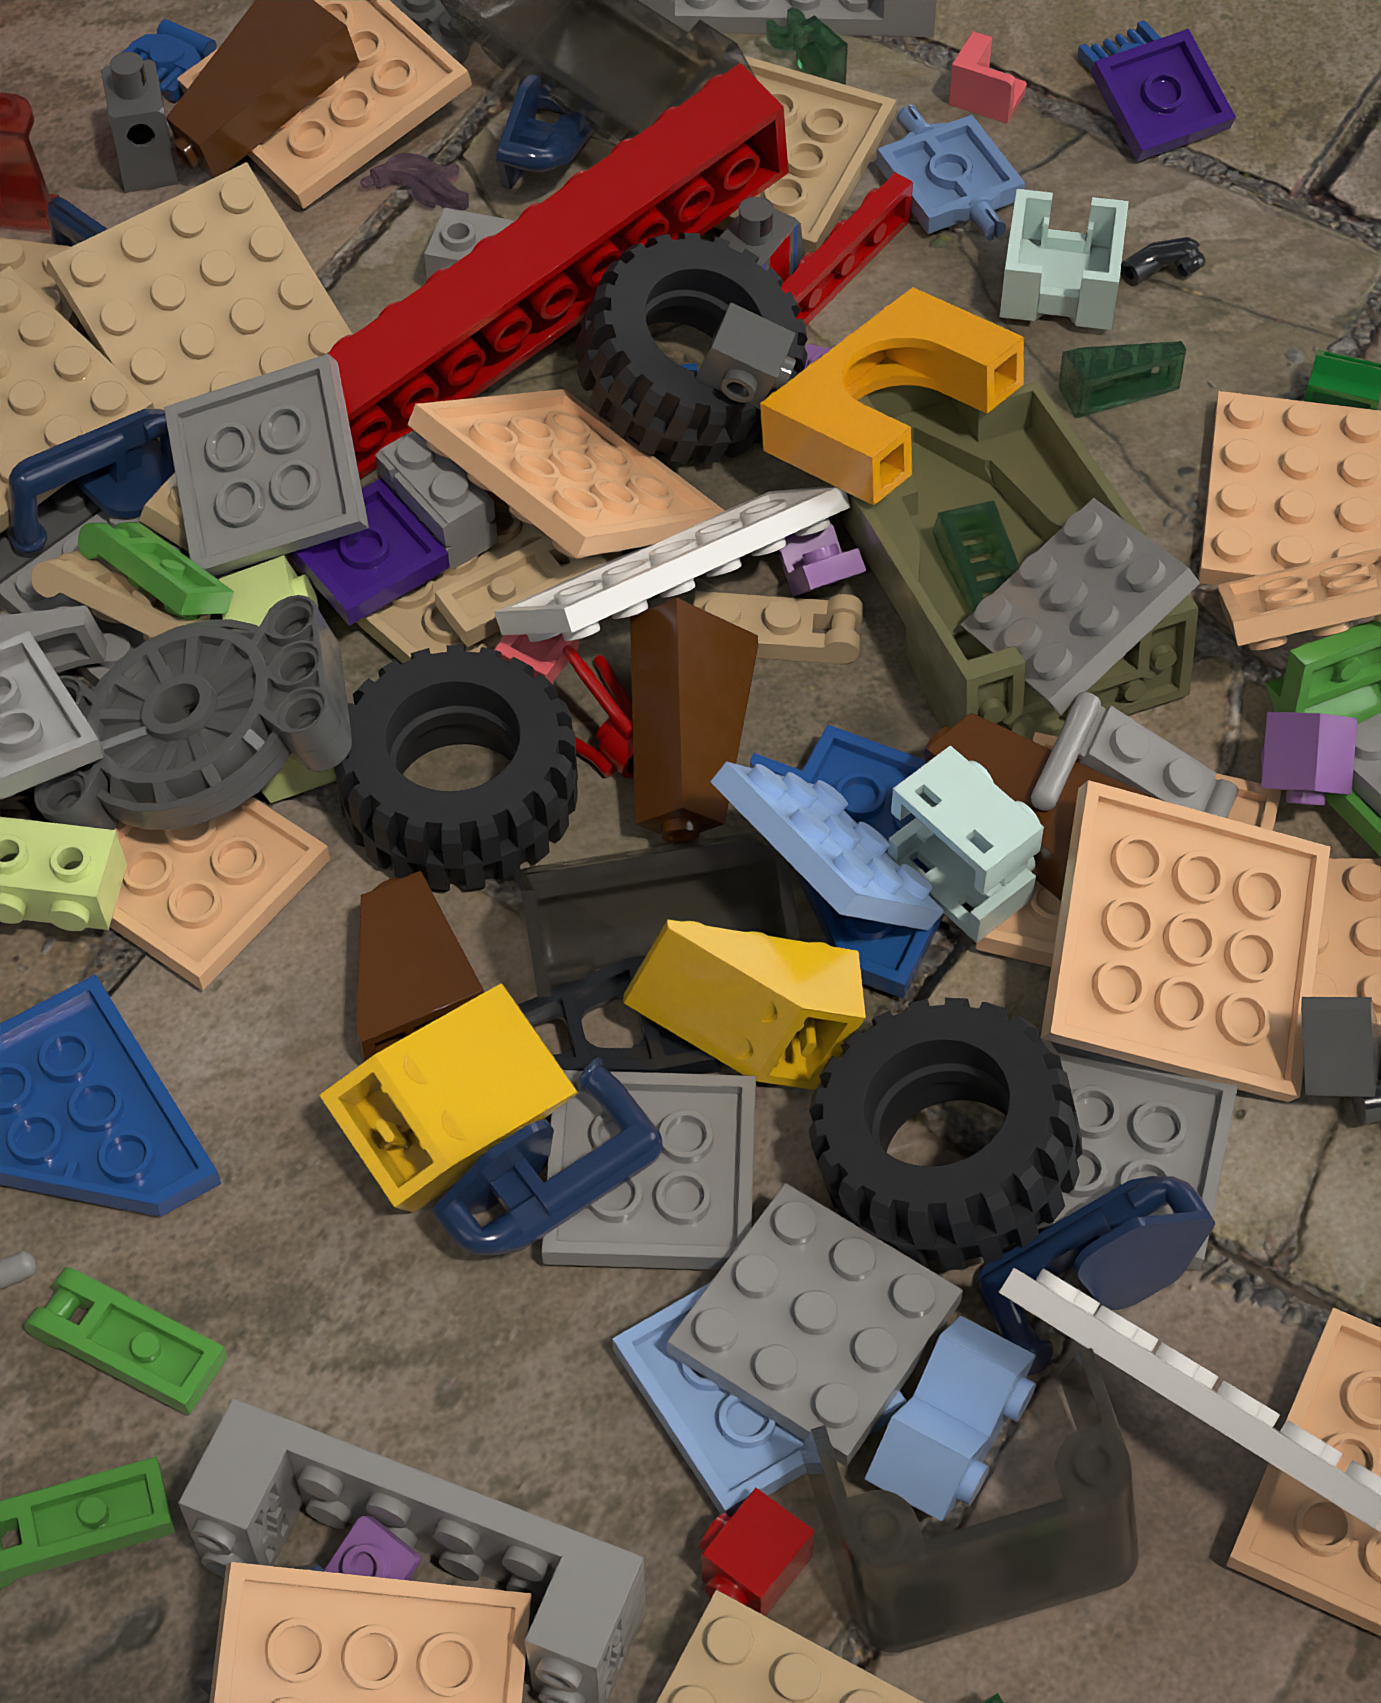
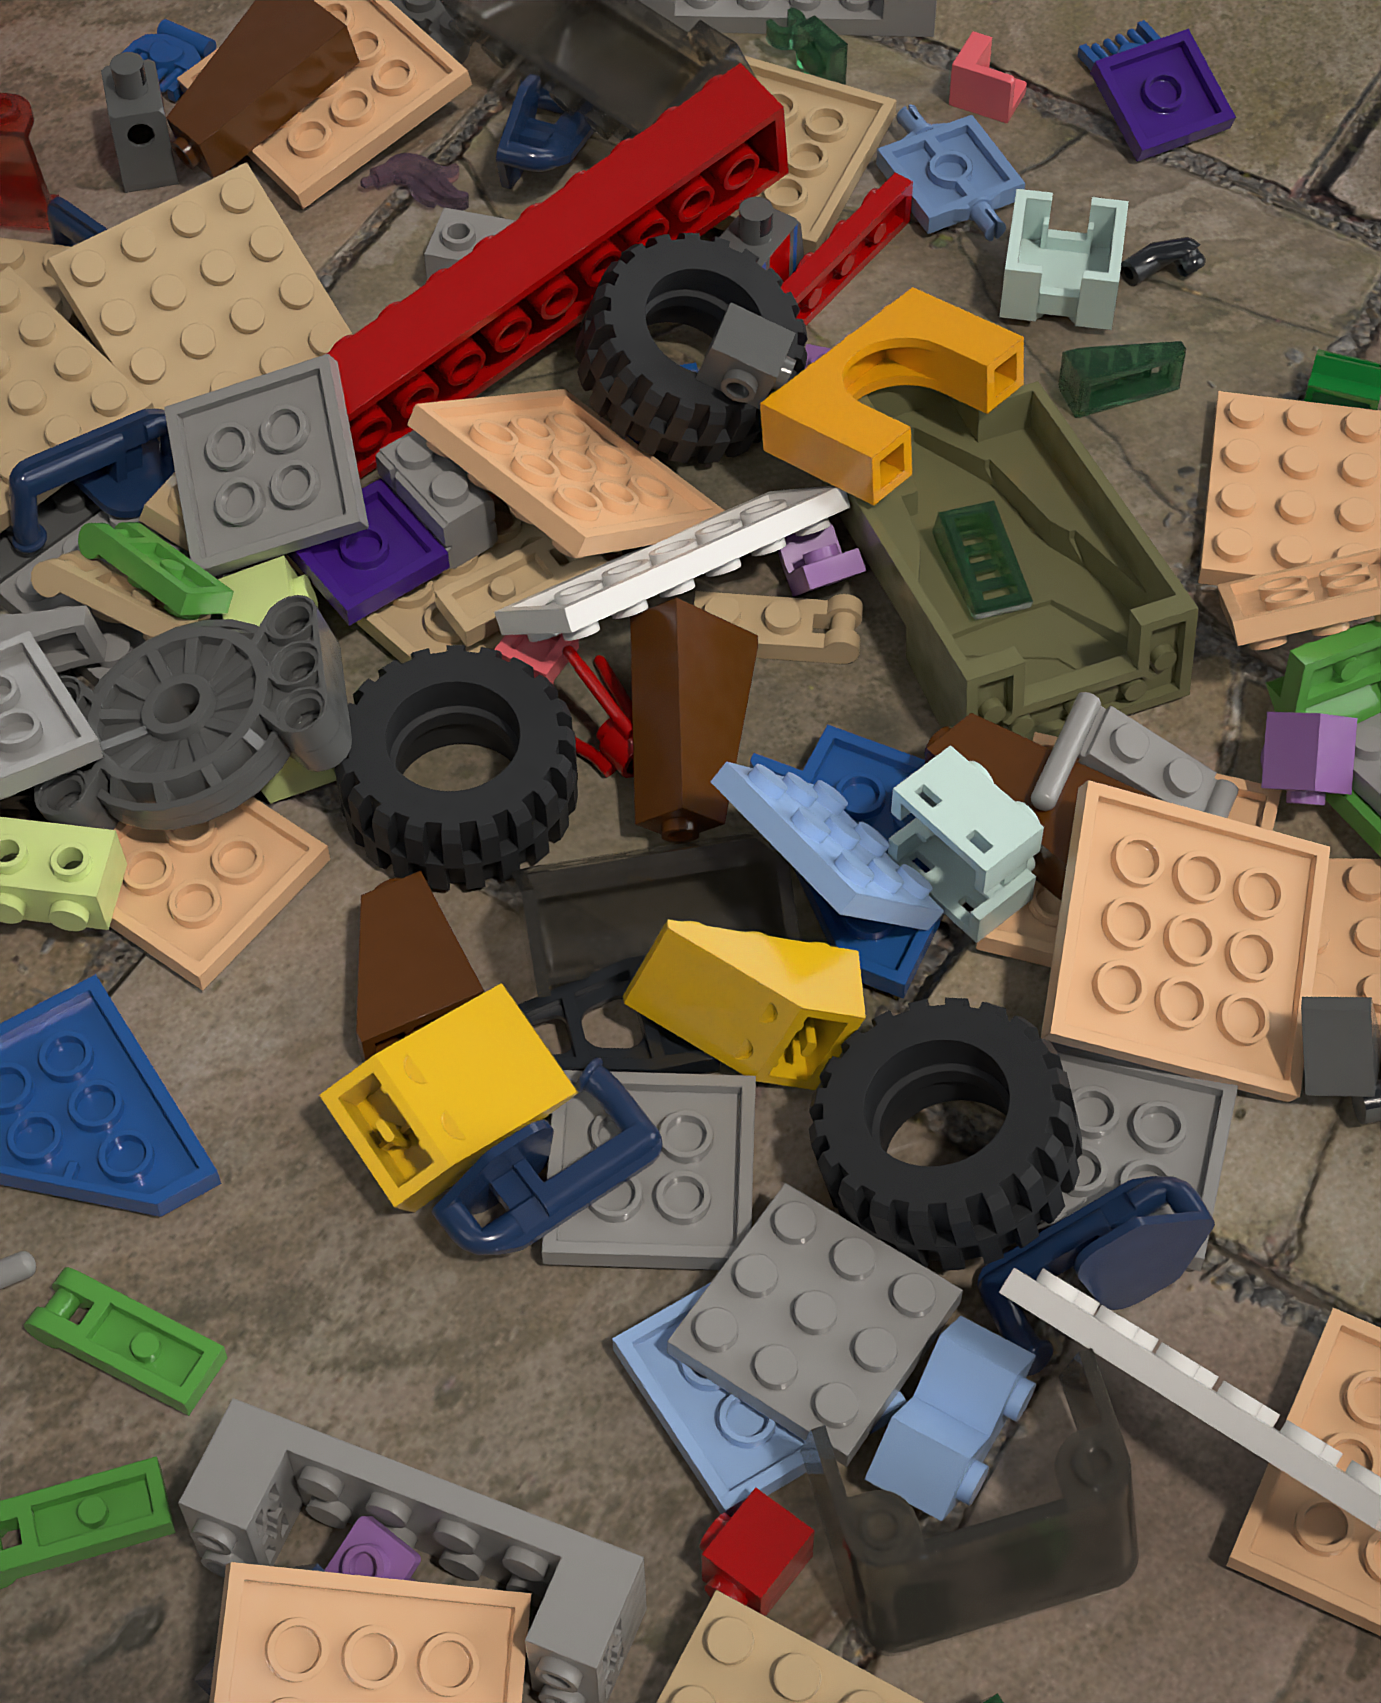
(1081, 603): light grey plate -> none

